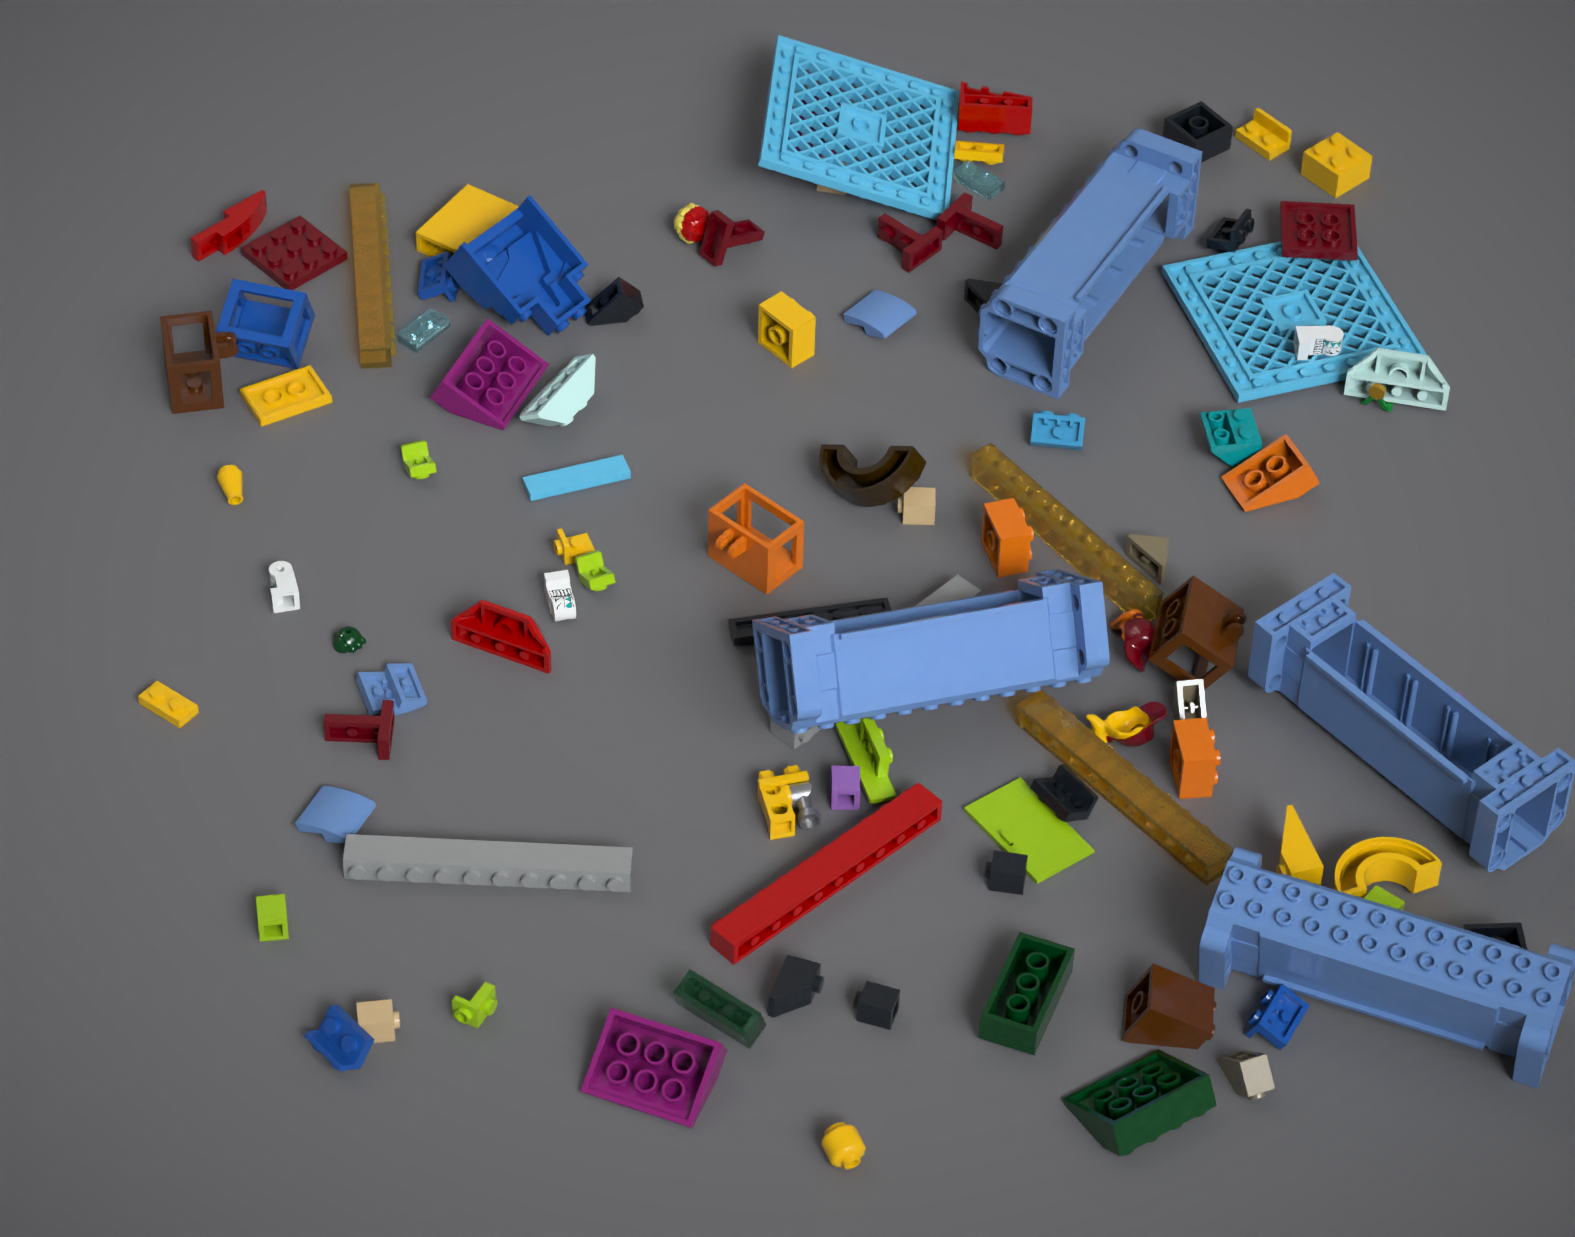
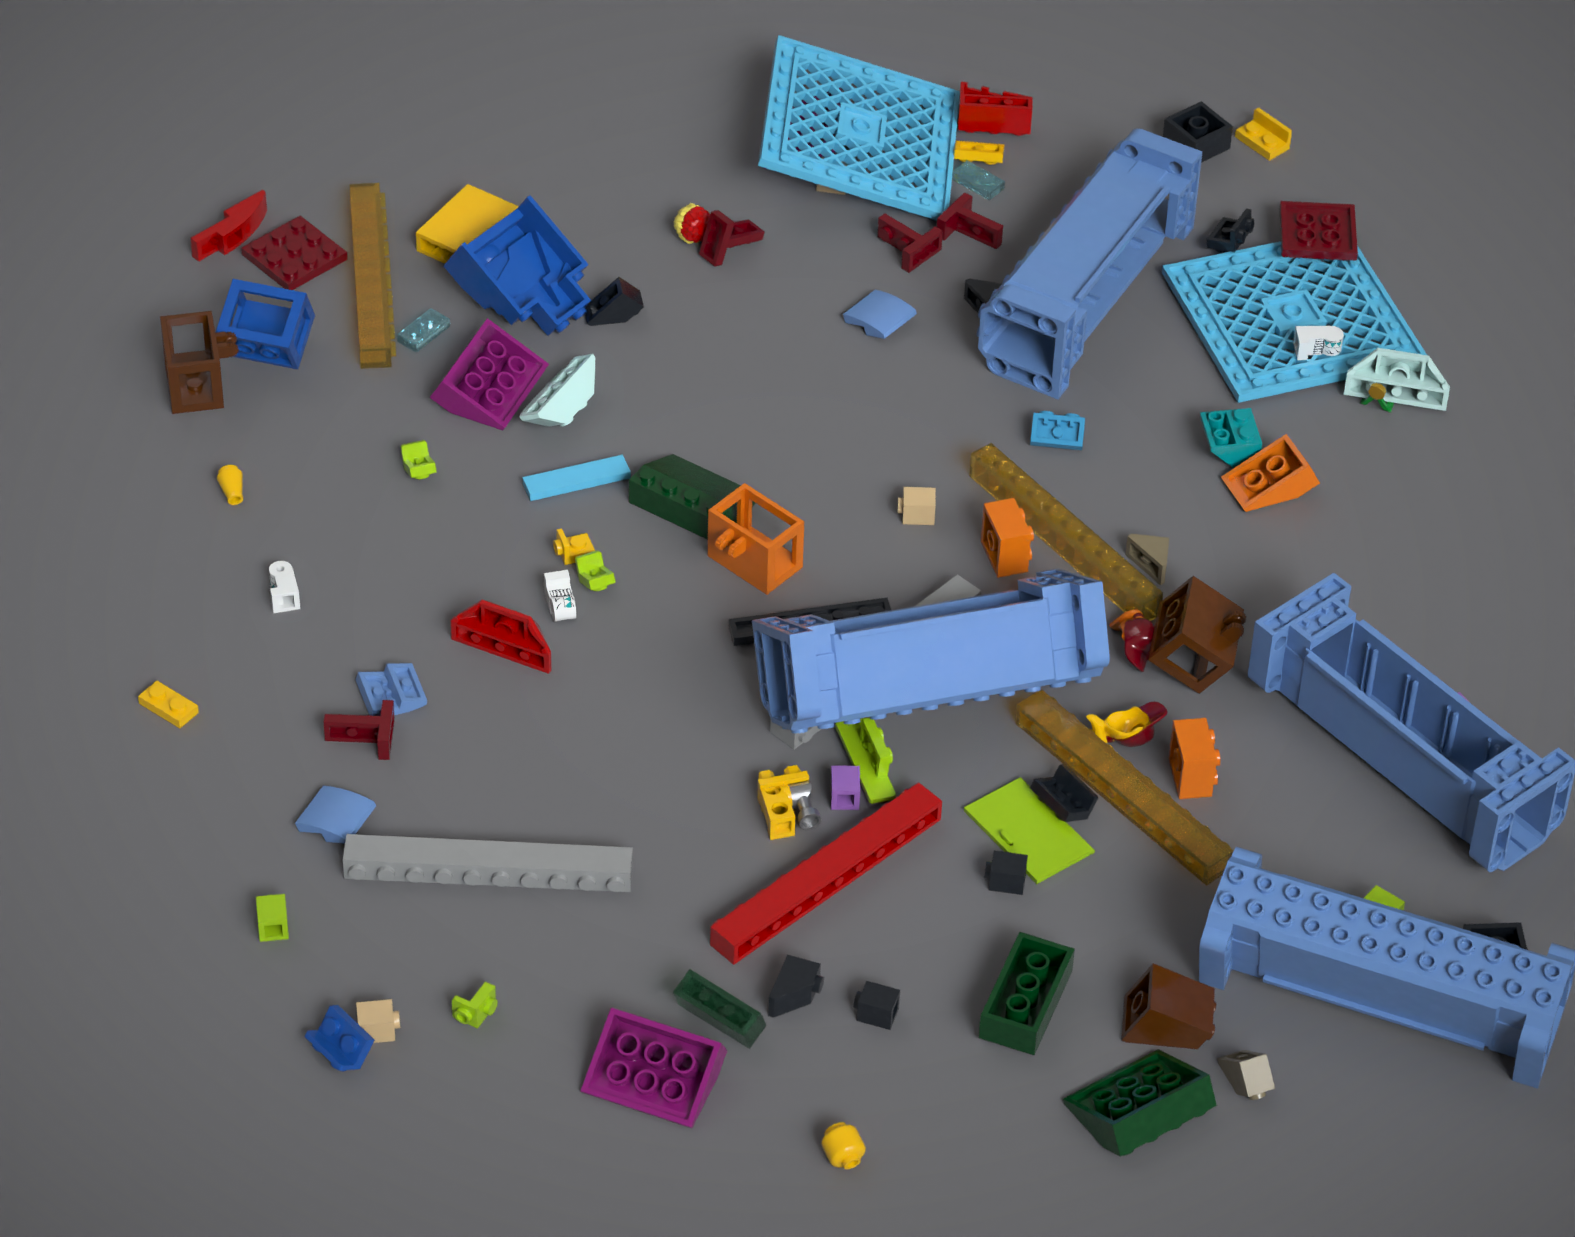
(285, 395): yellow tile -> none
(348, 640): dark green animal -> none
(436, 279): blue bracket -> none
(680, 492): none -> dark green slope
(786, 329): yellow brick -> none
(871, 484): dark brown brick -> none
(1189, 699): dark tan slope -> none
(1278, 1016): blue bracket -> none
(1297, 852): yellow slope -> none
(1336, 165): yellow brick -> none
(1386, 860): yellow brick -> none

